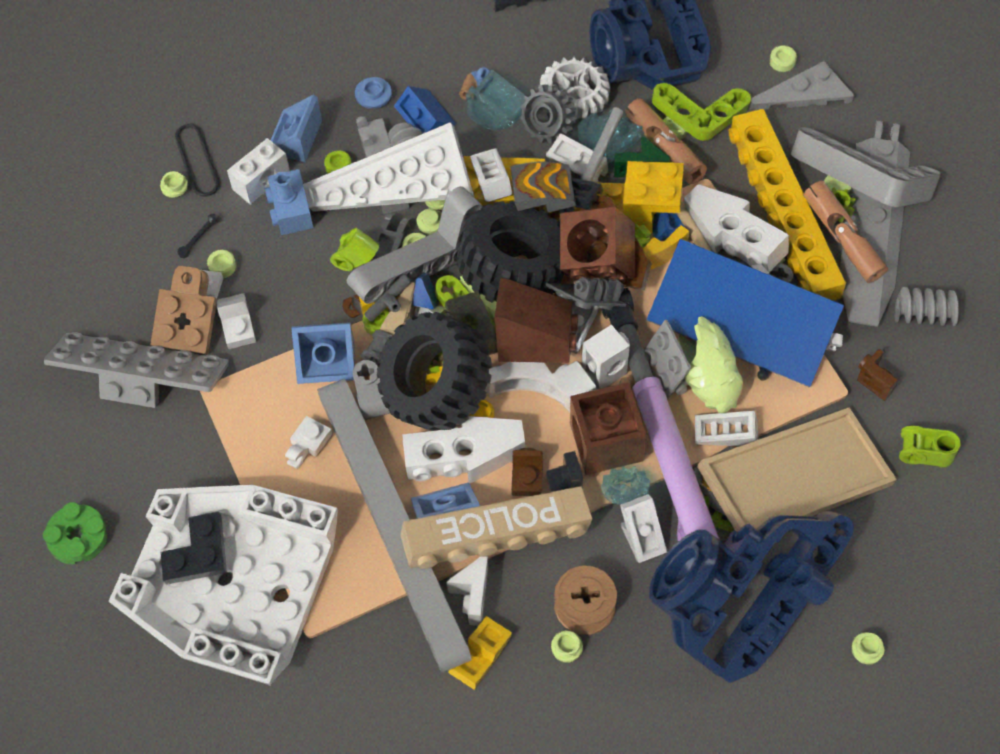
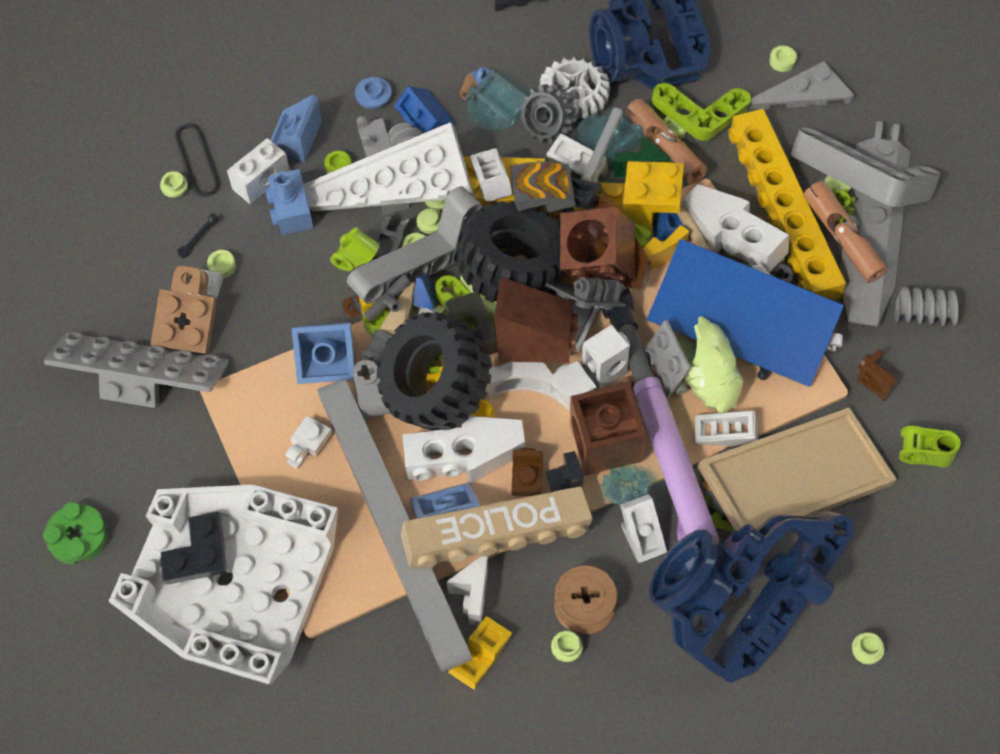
(236, 321): white slope -> none

